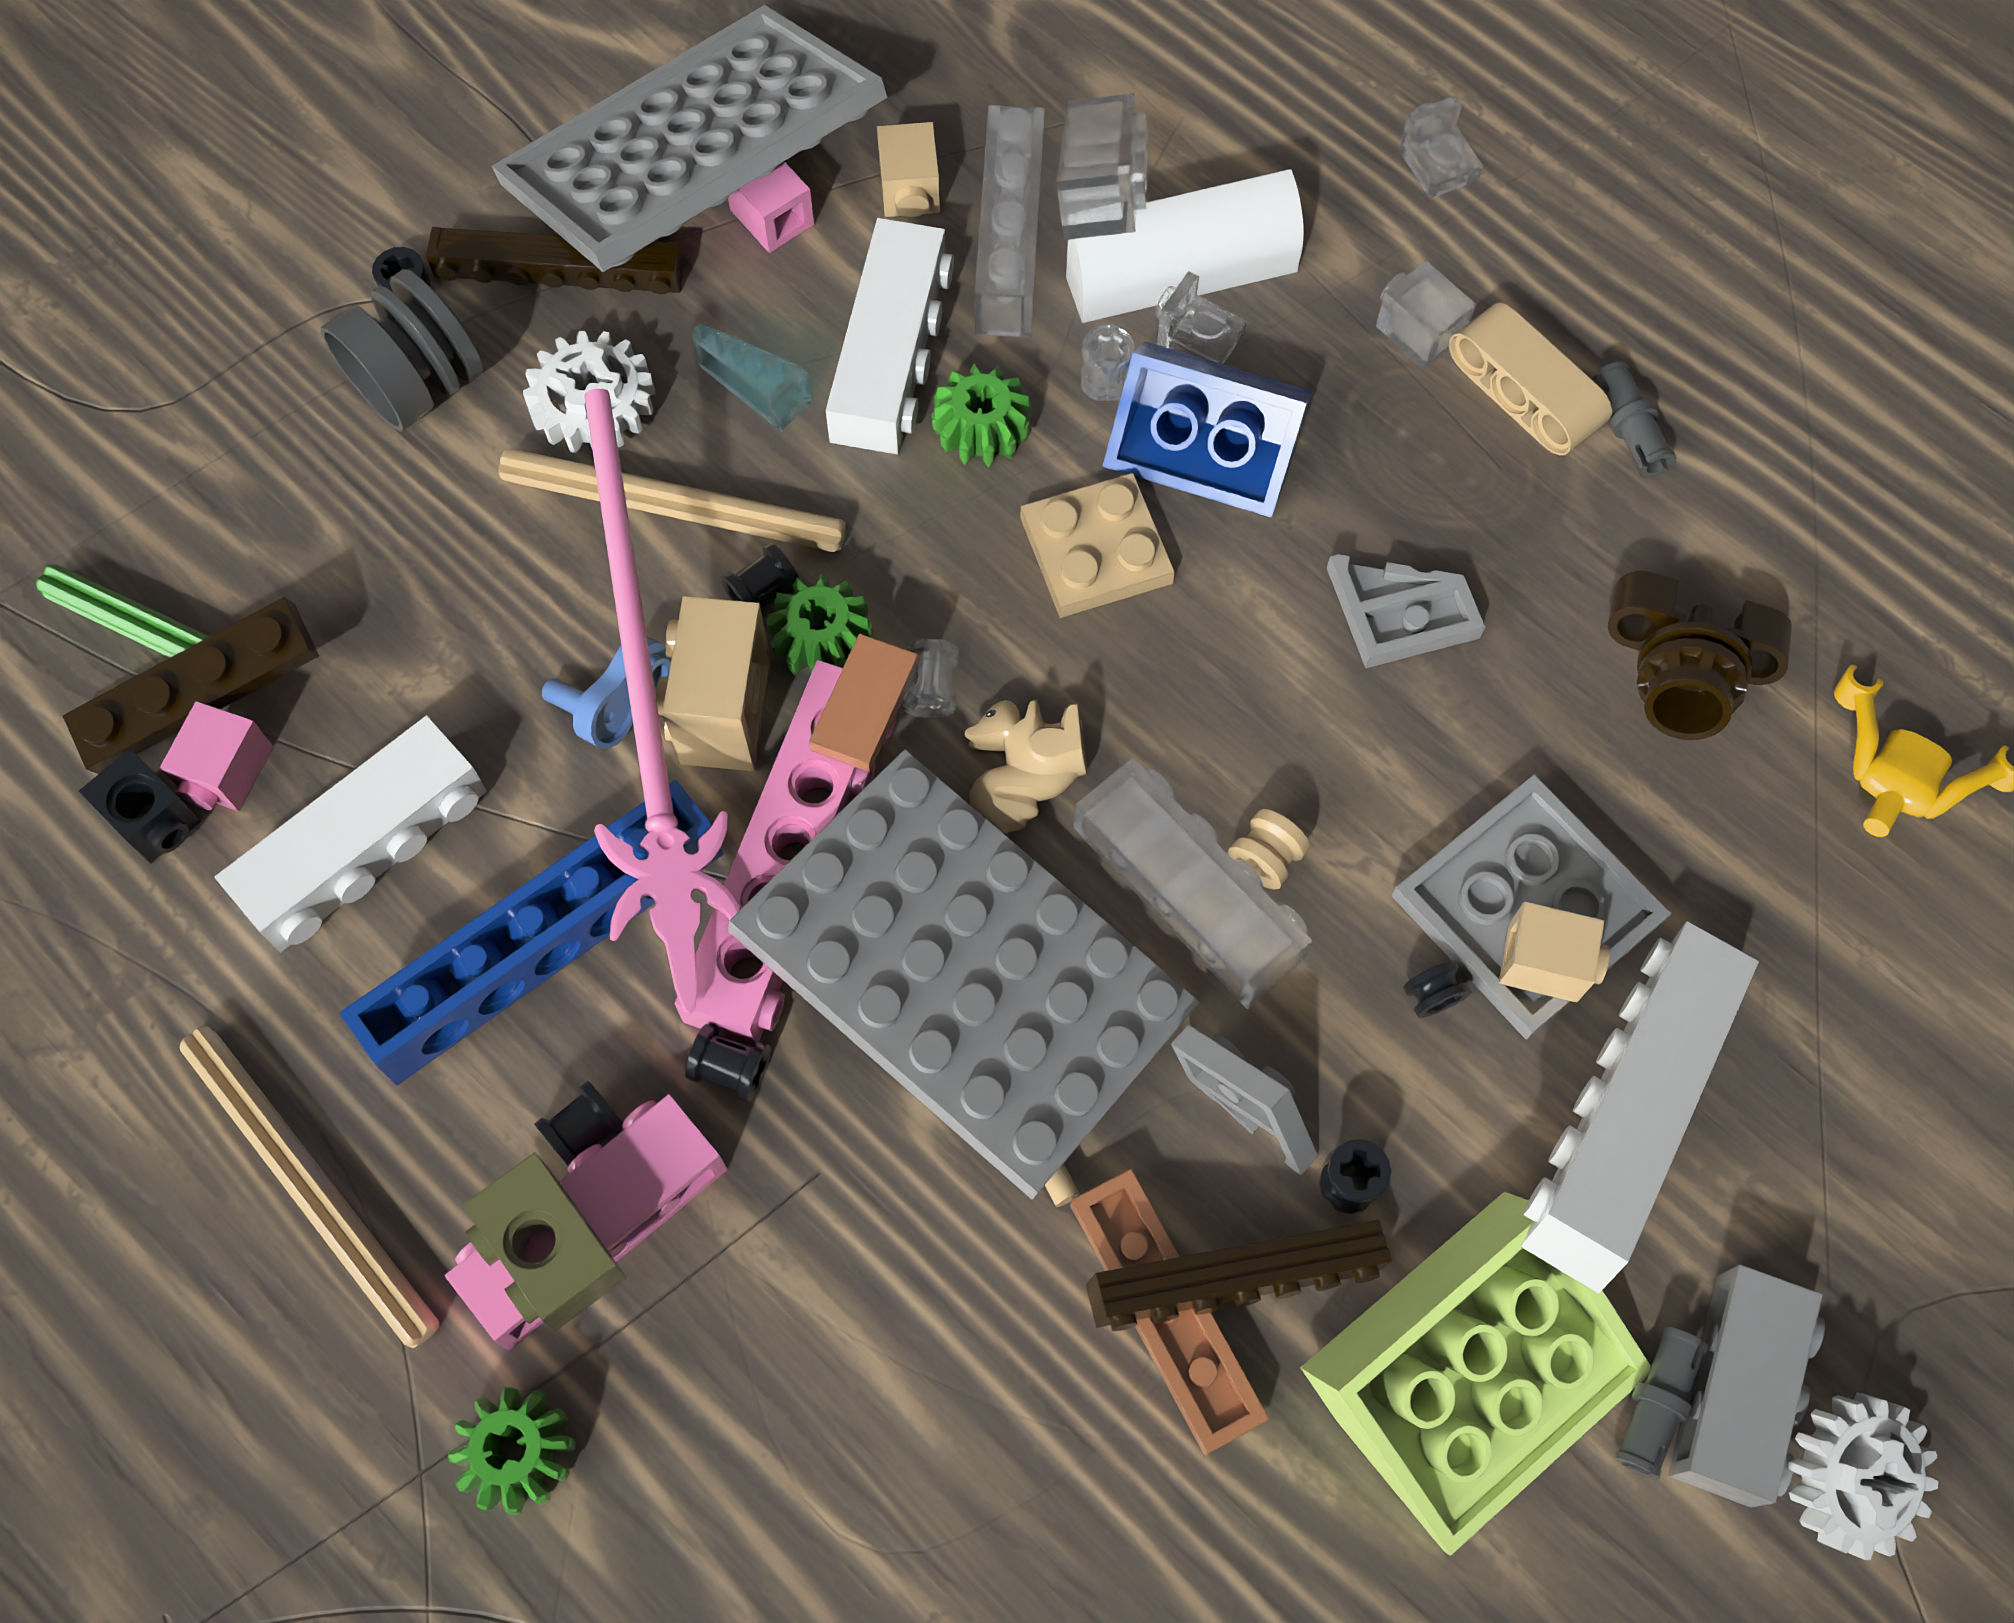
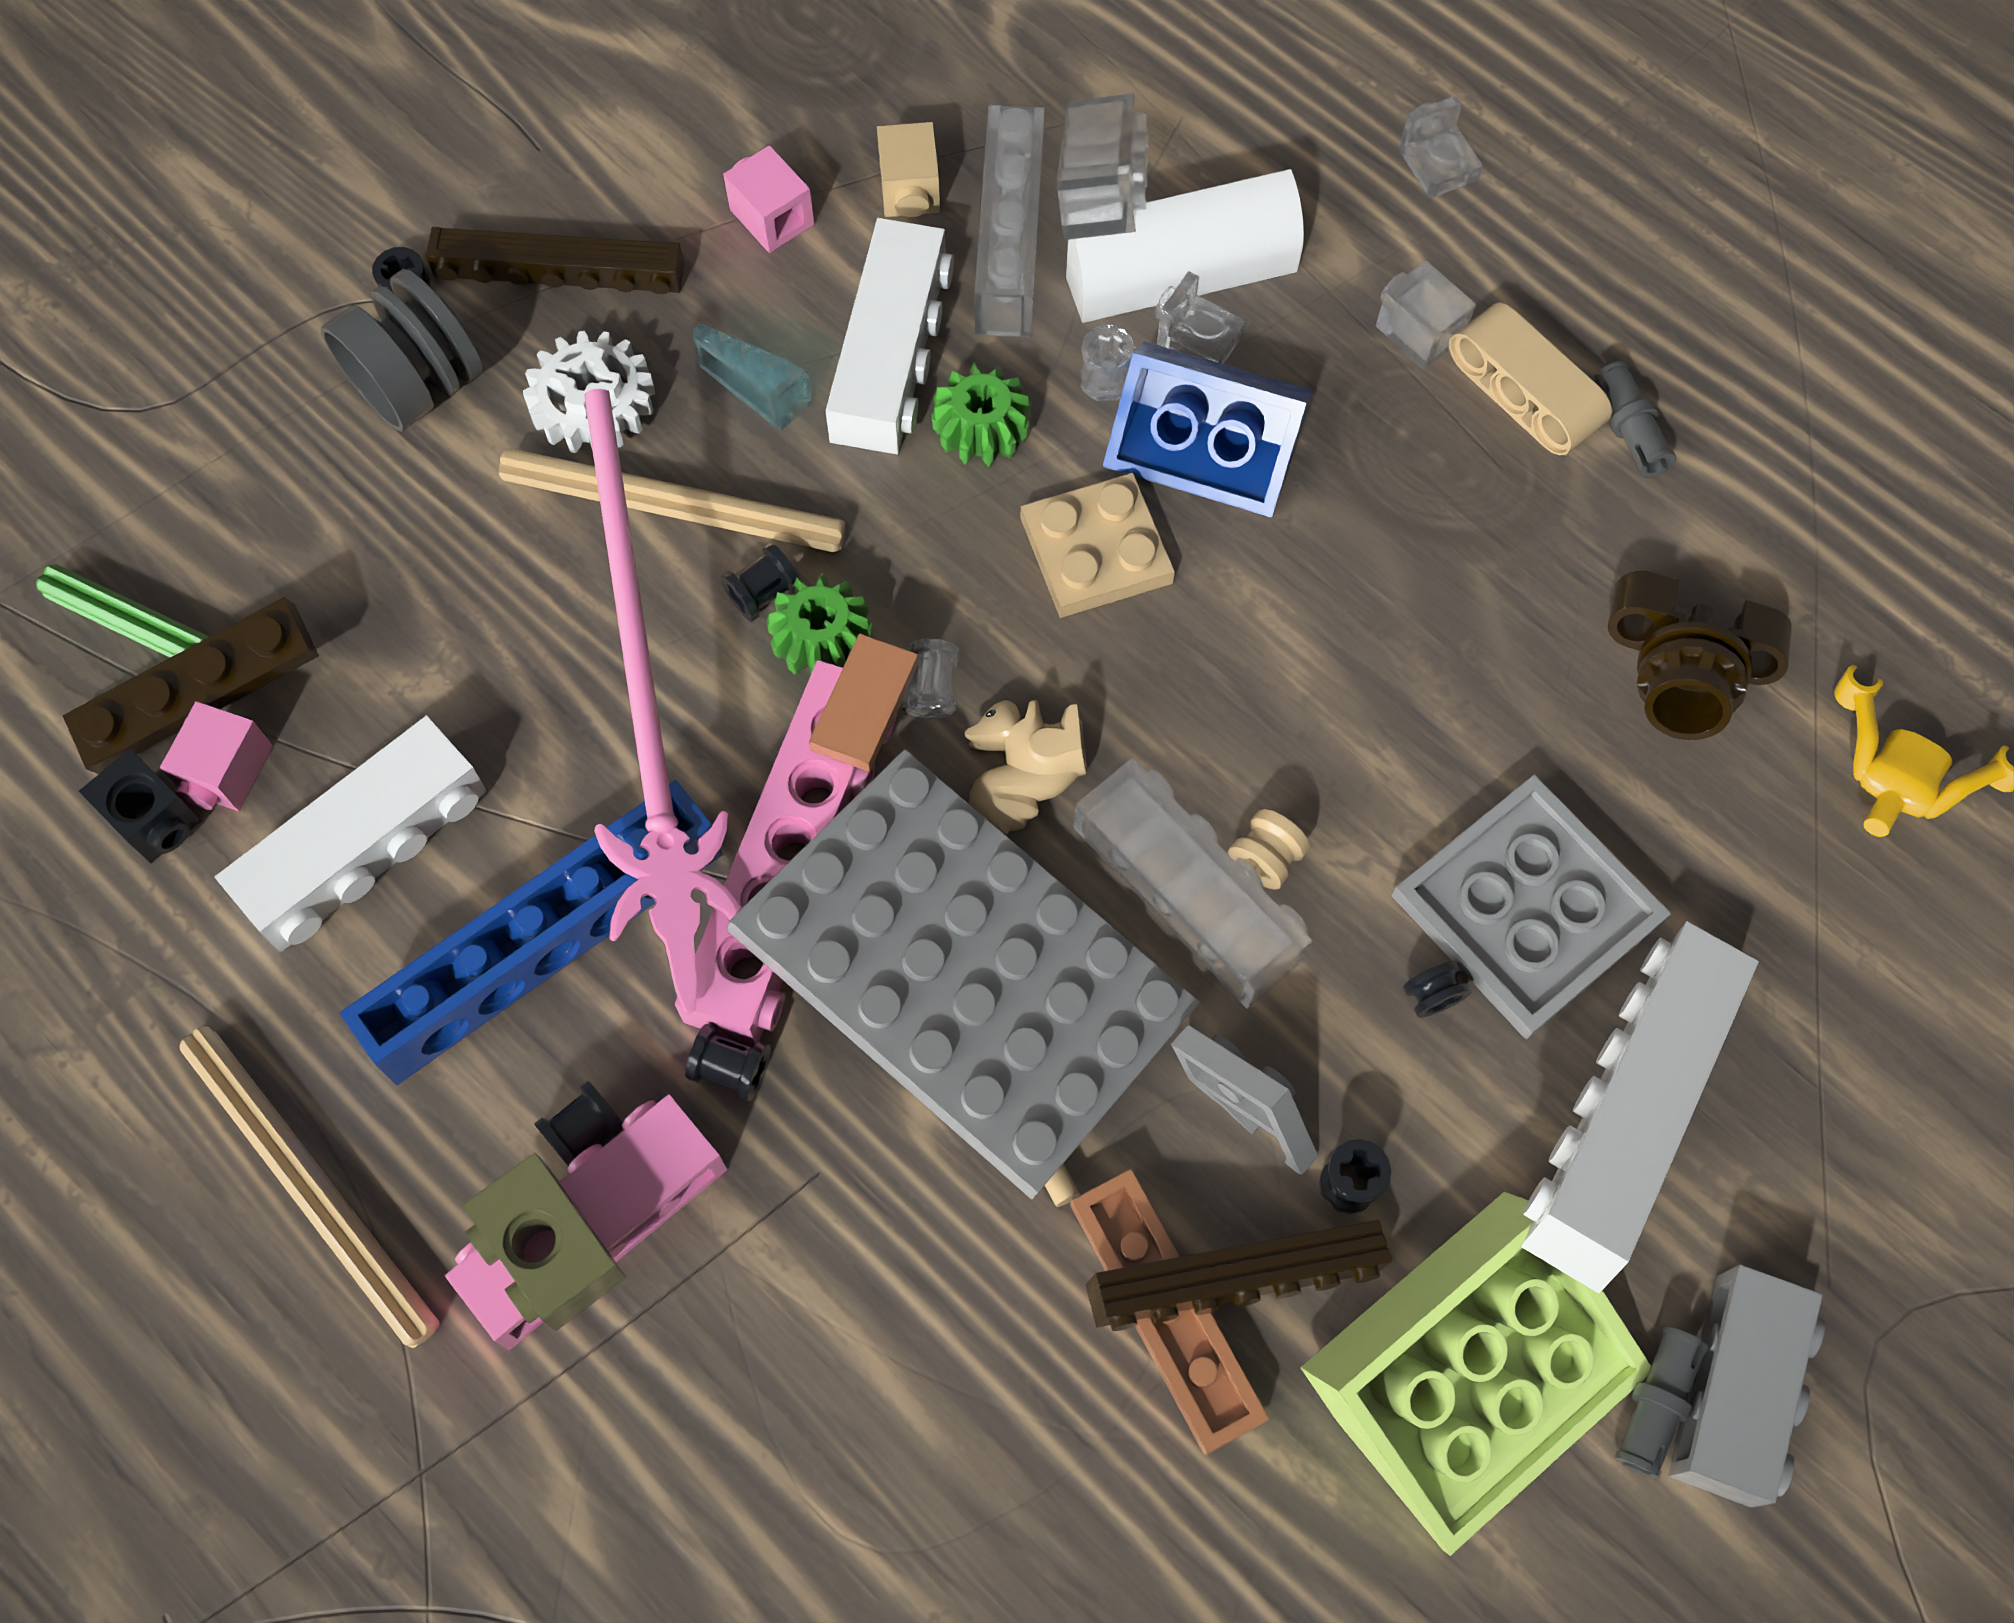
(514, 1477): bright green gear -> none
(604, 710): medium blue piece -> none
(688, 135): light grey plate -> none
(715, 683): tan brick -> none
(1403, 610): light grey wing -> none
(1554, 952): tan brick -> none
(1863, 1475): white gear -> none

